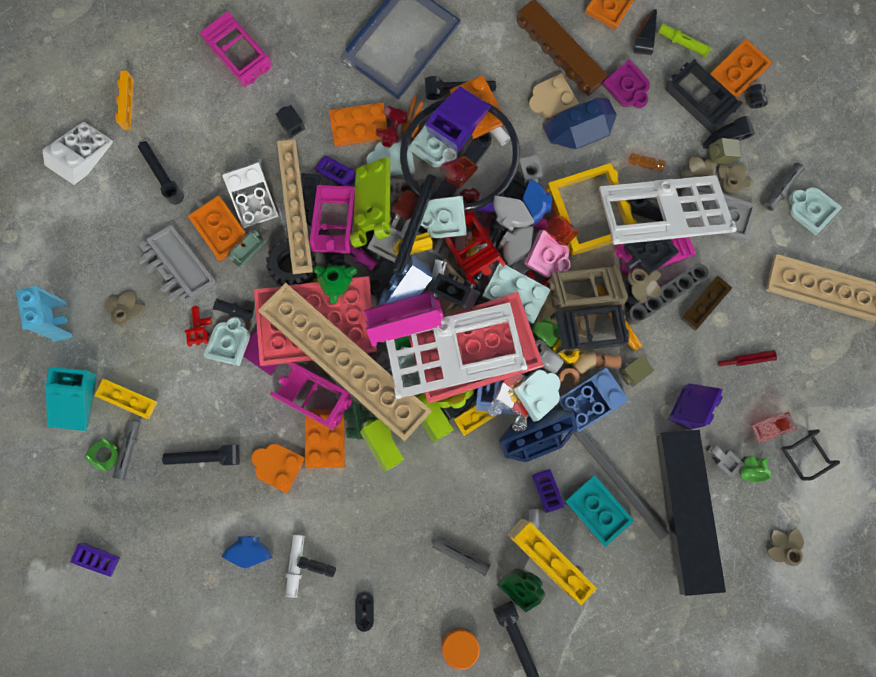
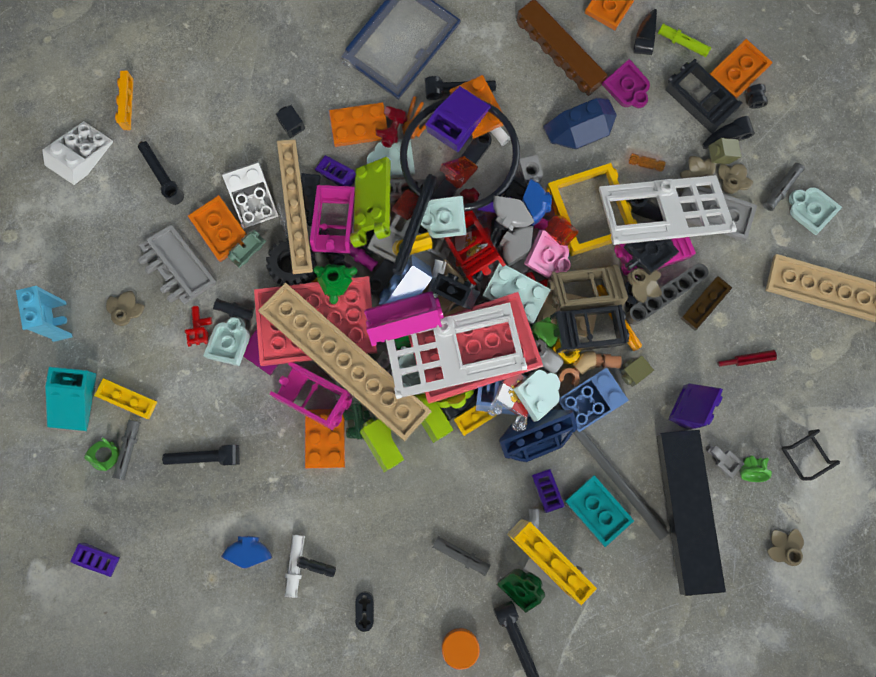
(220, 29): dark pink door -> none
(277, 466): orange plate -> none
(431, 149): light aqua plate -> none
(552, 97): tan plate -> none
(774, 427): clear red slope -> none

